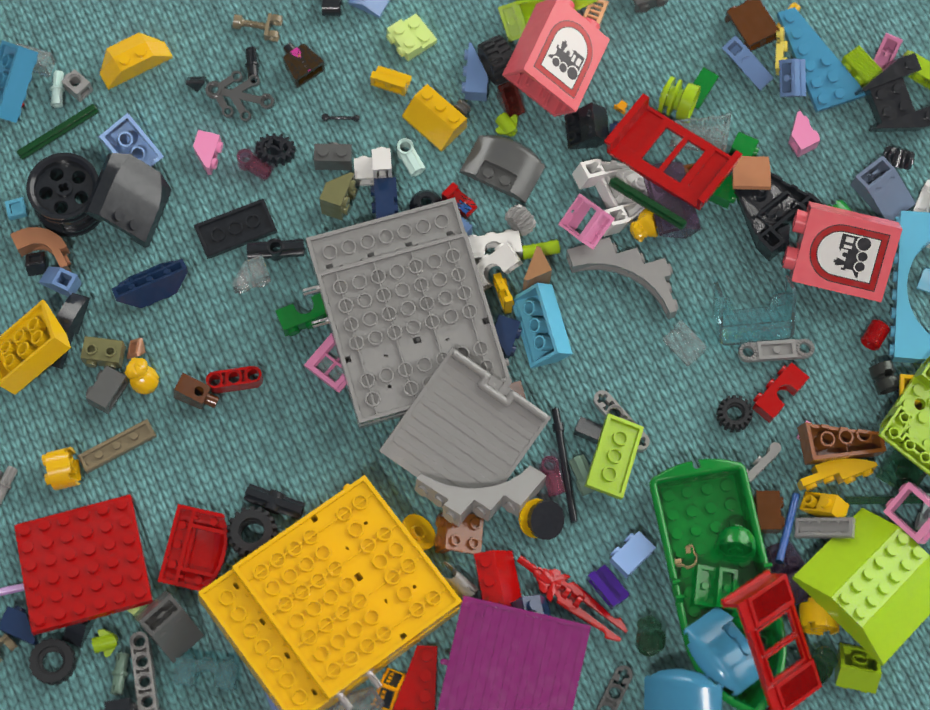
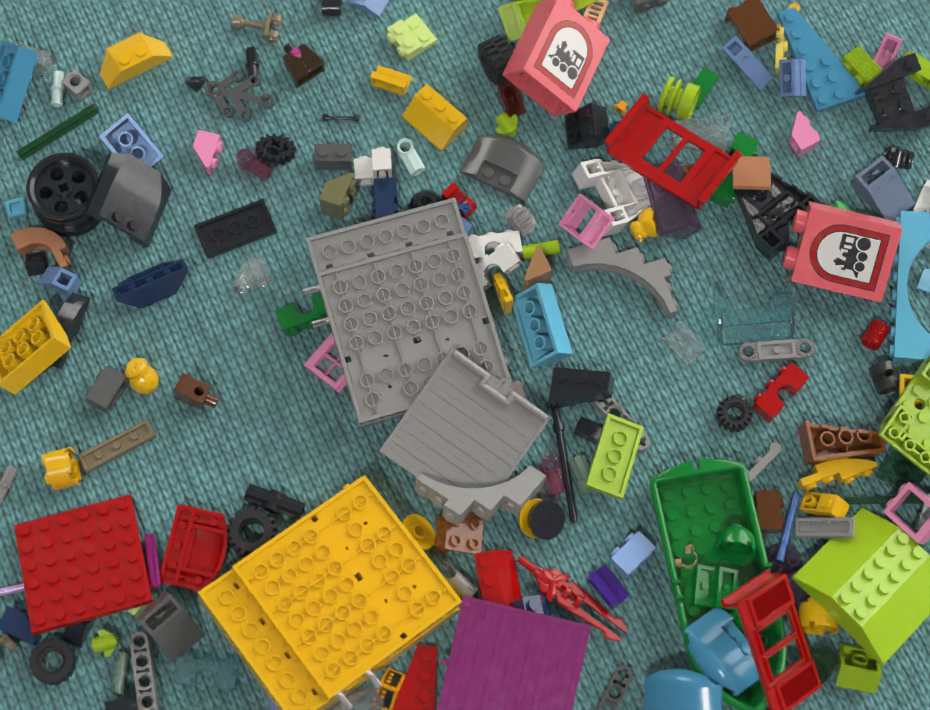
(103, 352): olive brick -> none
(136, 348): nougat slope -> none
(152, 561): none -> magenta axle
(226, 375): red beam -> none
(288, 248): black piece -> none
(463, 107): dark grey bush -> none
(476, 77): medium blue slope -> none
(507, 332): dark blue slope -> none
(579, 386): none -> black wedge
(647, 203): dark green axle -> none
(650, 636): clear green hair -> none

